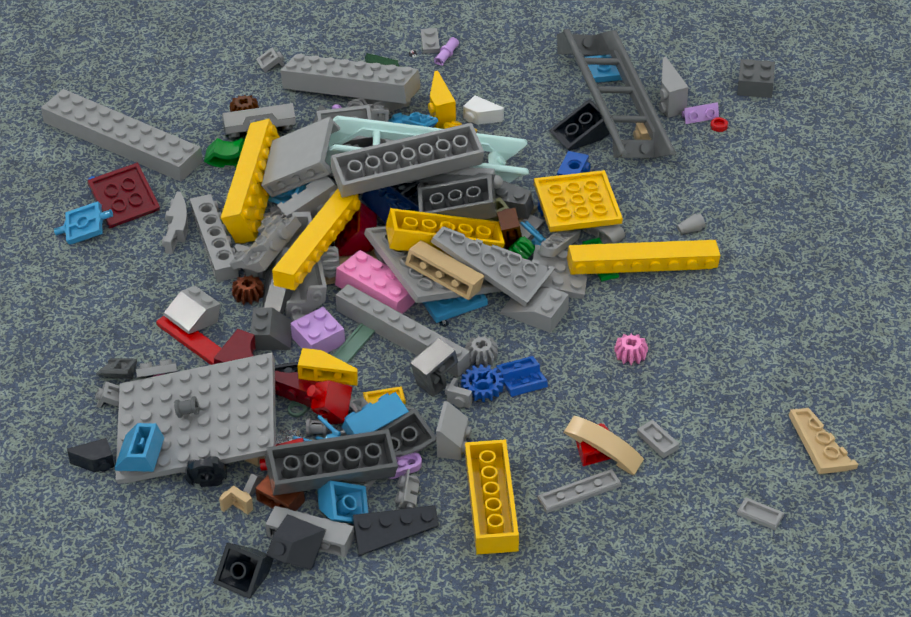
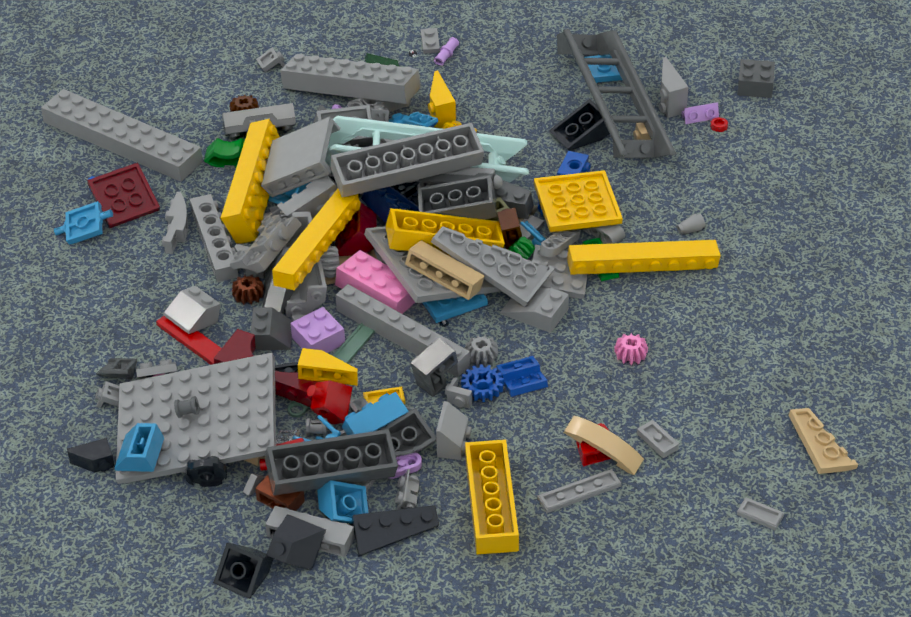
(238, 498): tan bracket -> none
(482, 111): white slope -> none

